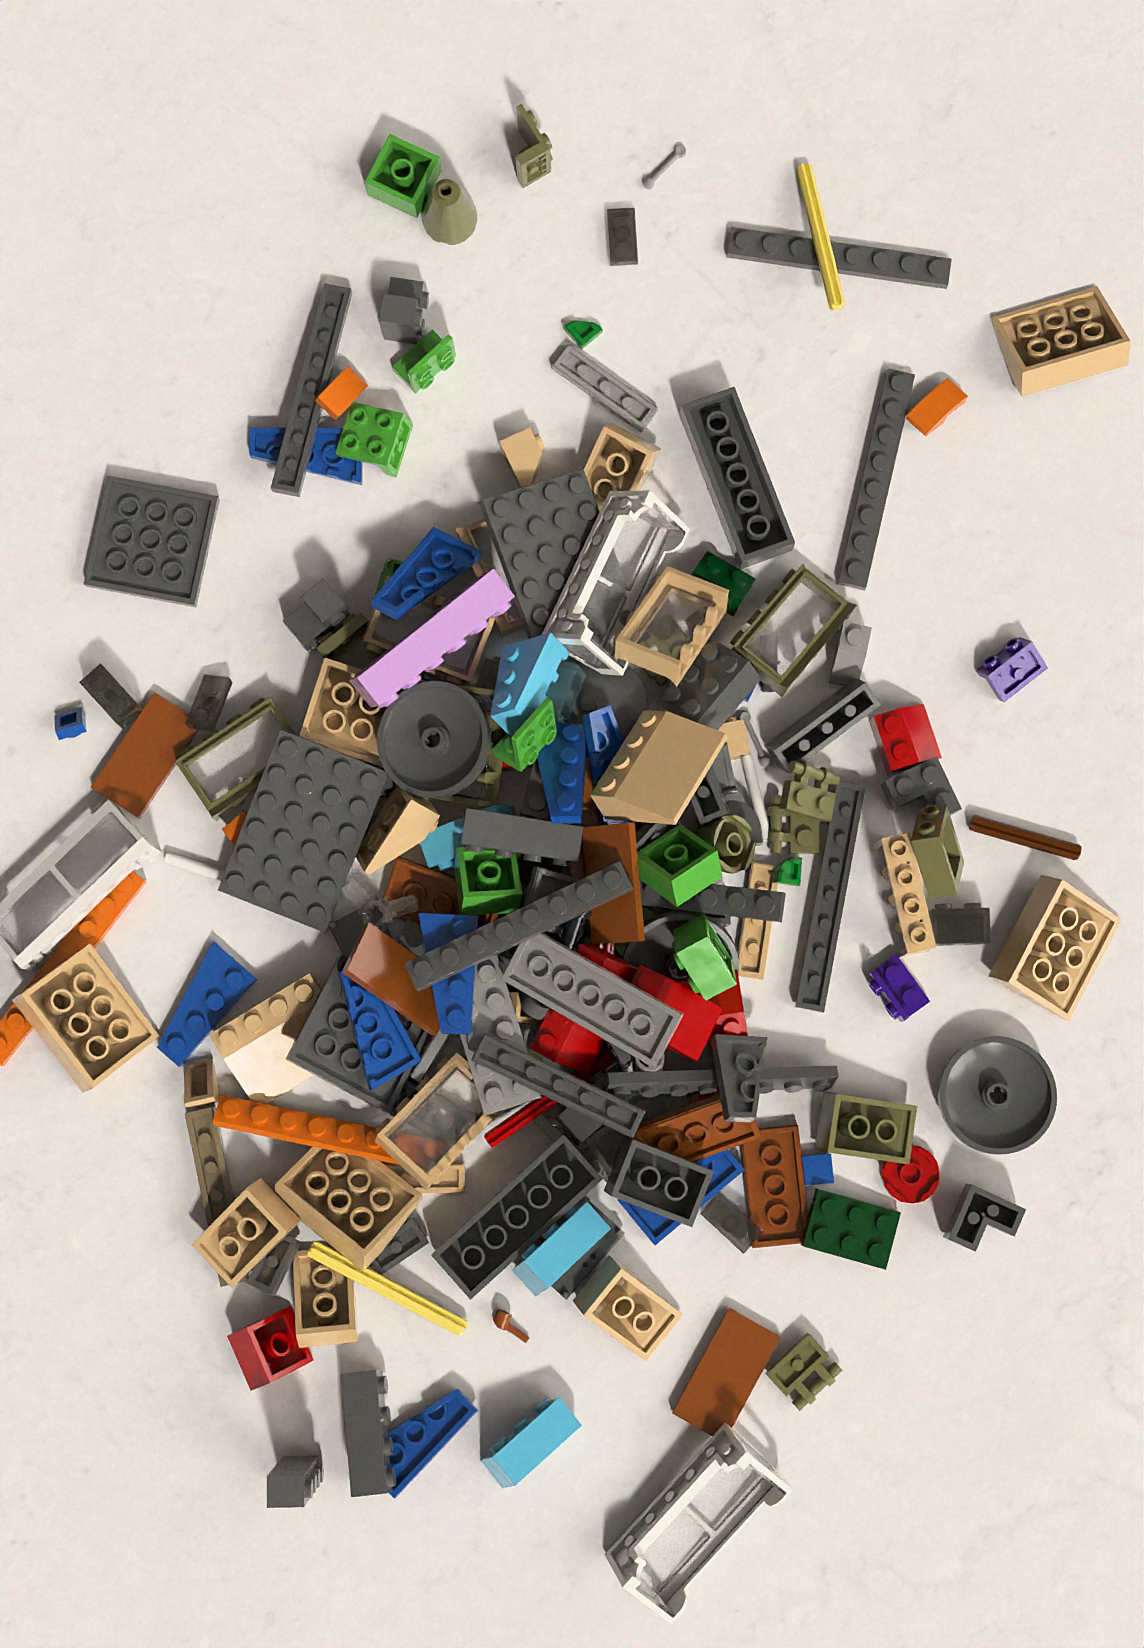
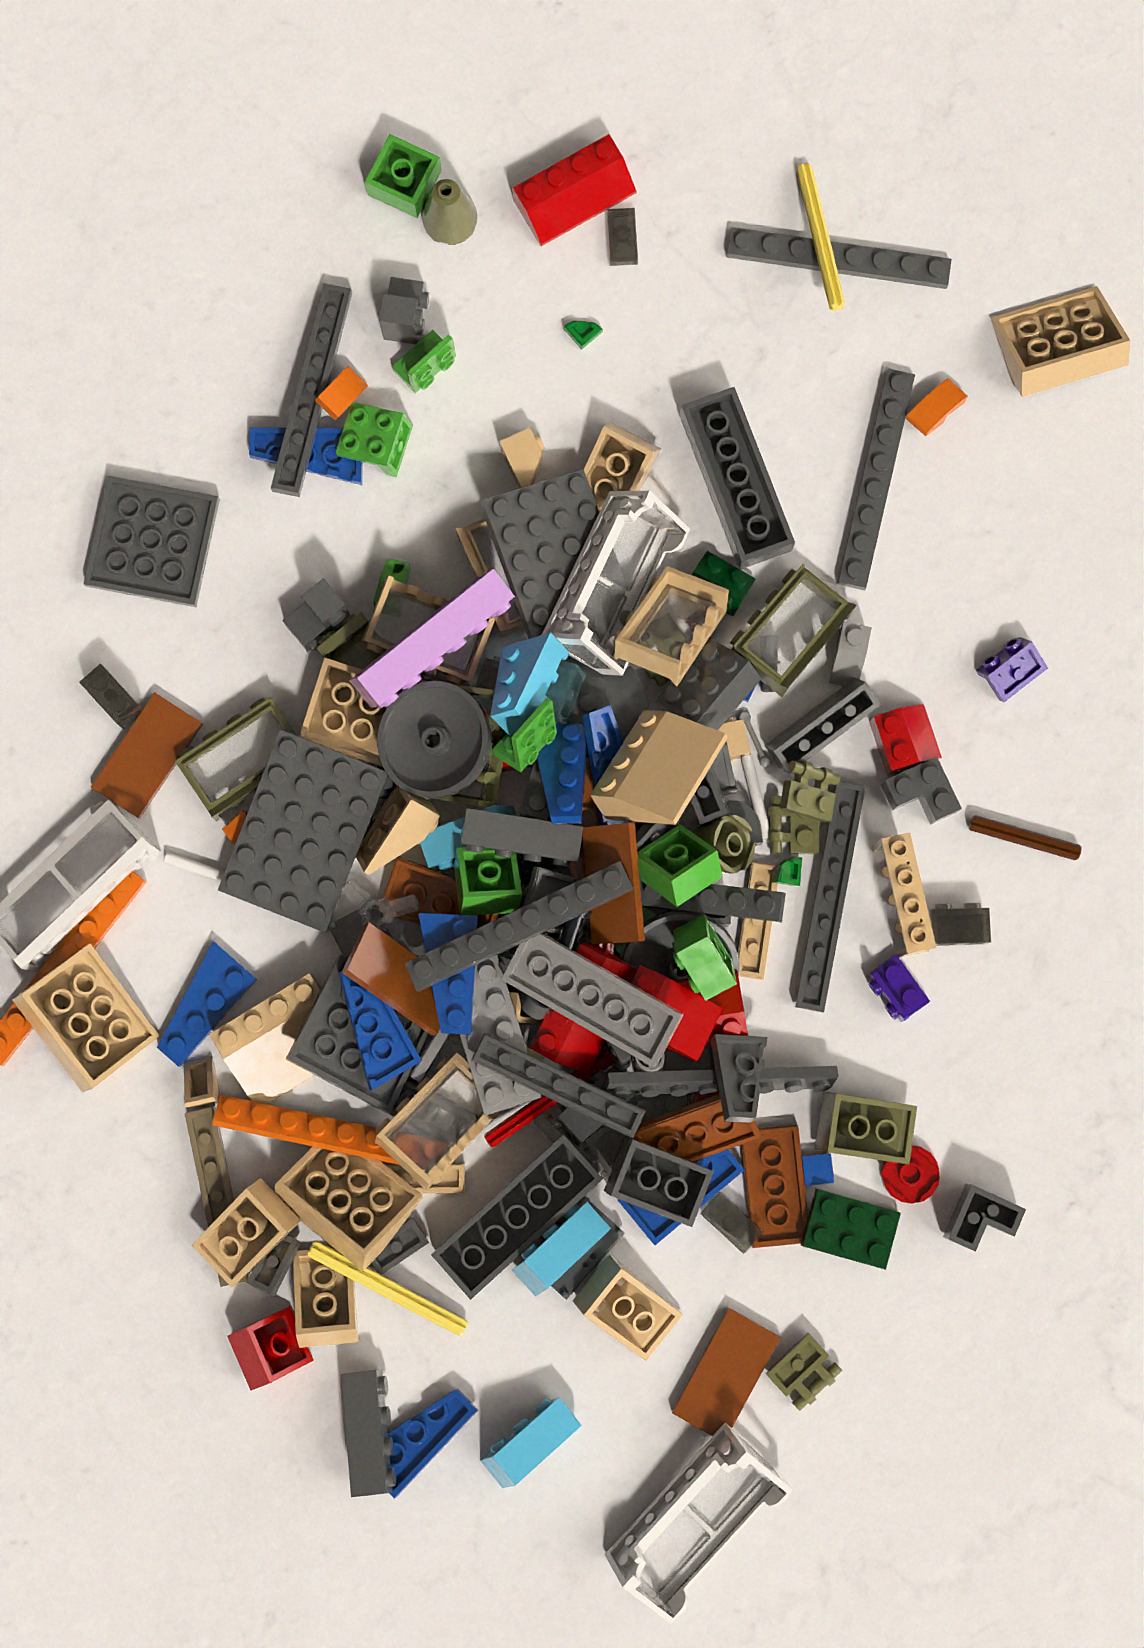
(70, 724): blue plate -> none
(208, 702): clear smoke plate -> none
(293, 1481): dark grey brick -> none
(425, 571): blue wing -> none
(502, 1321): dark orange hand -> none
(535, 159): olive bracket -> none
(574, 190): none -> red slope
(604, 388): light grey tile -> none
(680, 152): light grey hinge -> none
(937, 851): olive window -> none
(997, 1095): dark grey dish -> none
(1055, 946): tan slope -> none

